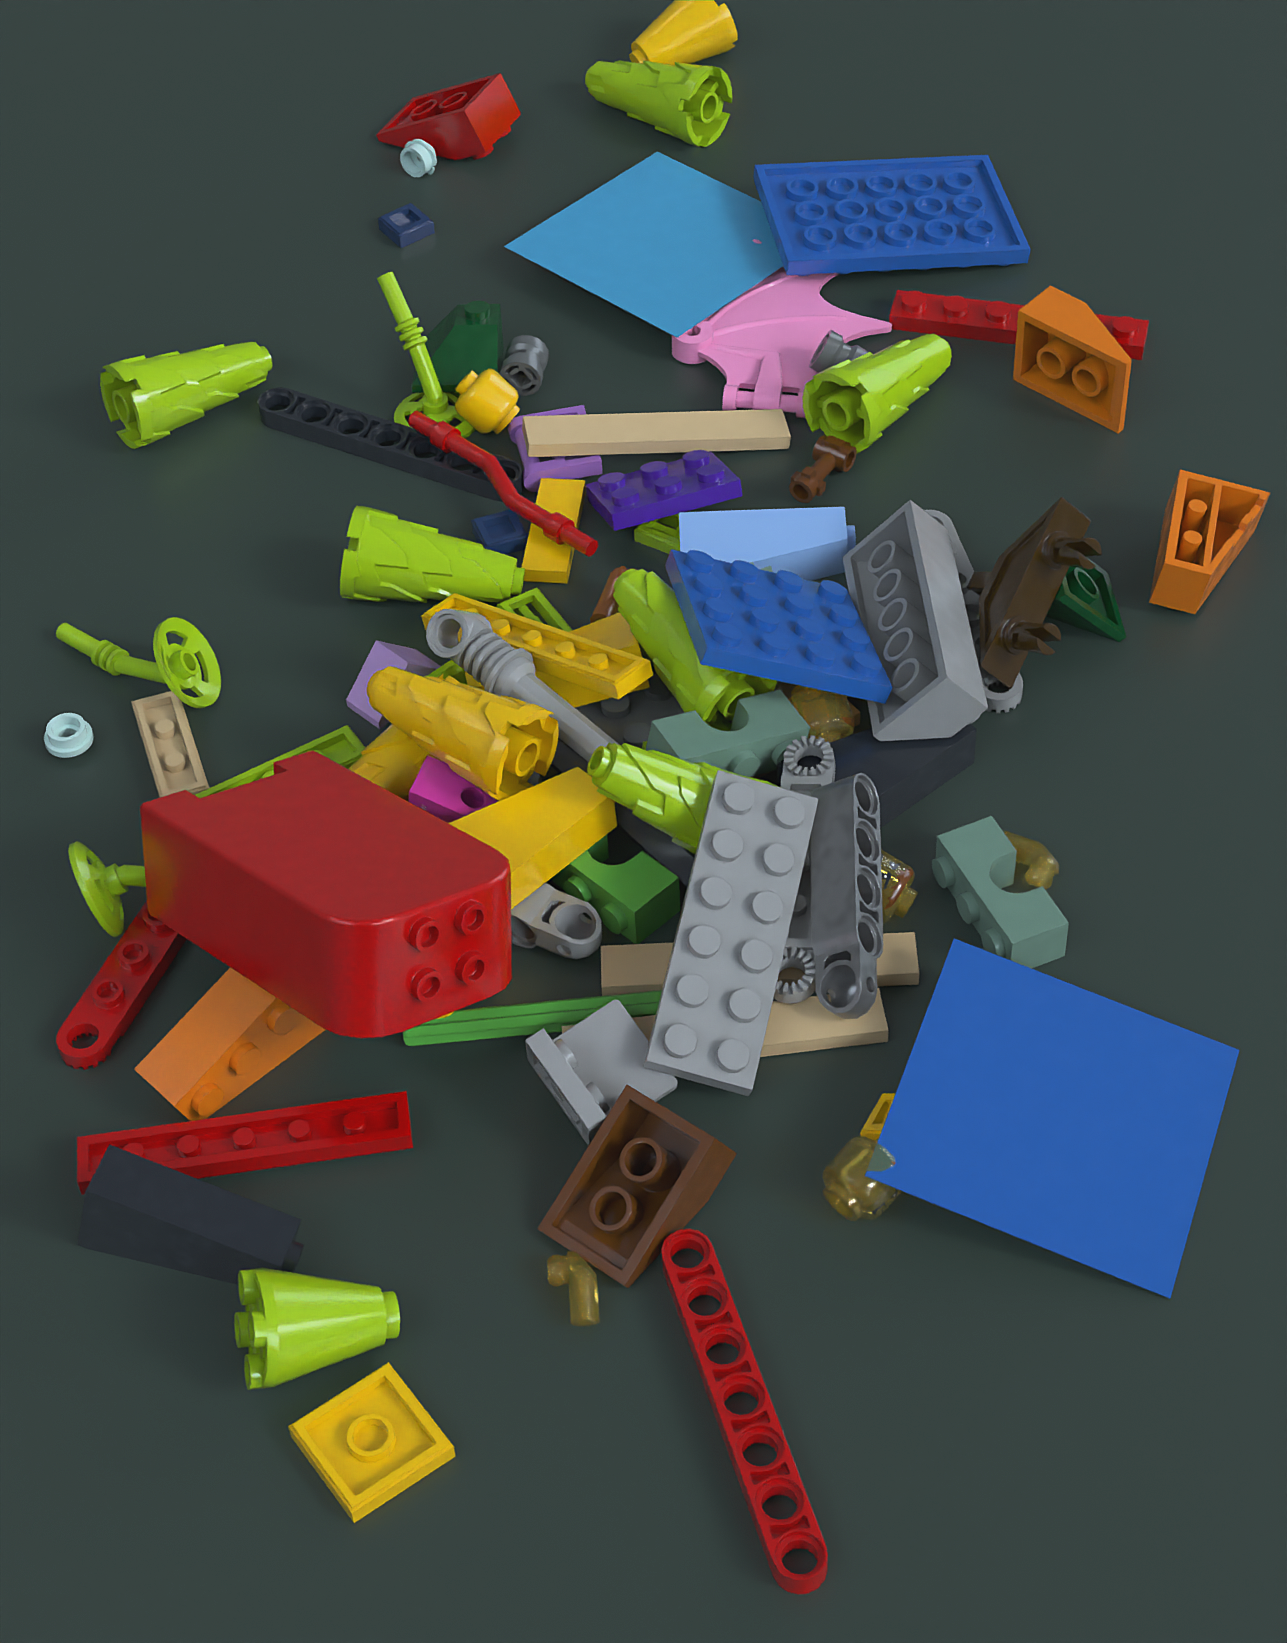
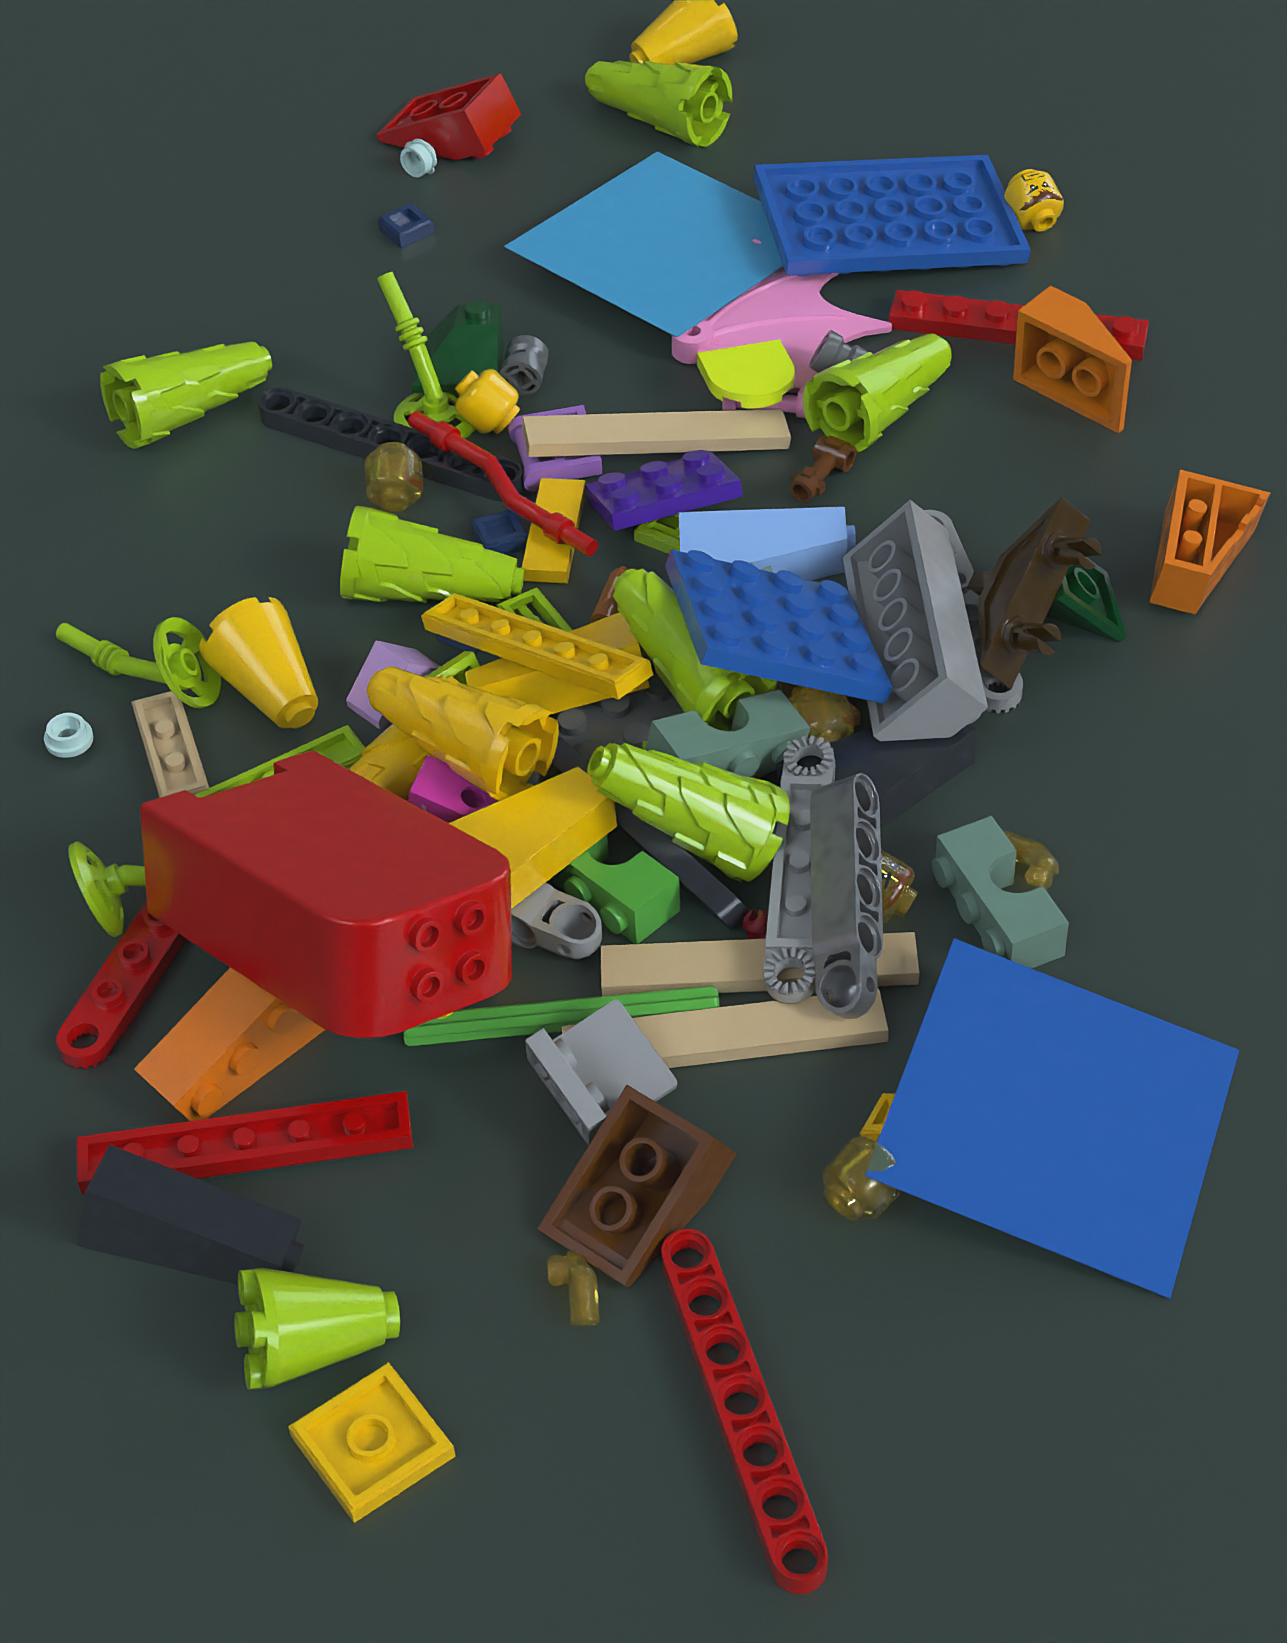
(262, 660): none -> yellow cone
(393, 475): none -> clear yellow head
(508, 673): light grey piece -> none
(731, 934): light grey plate -> none
(748, 373): none -> neon yellow tile
(1034, 199): none -> yellow head

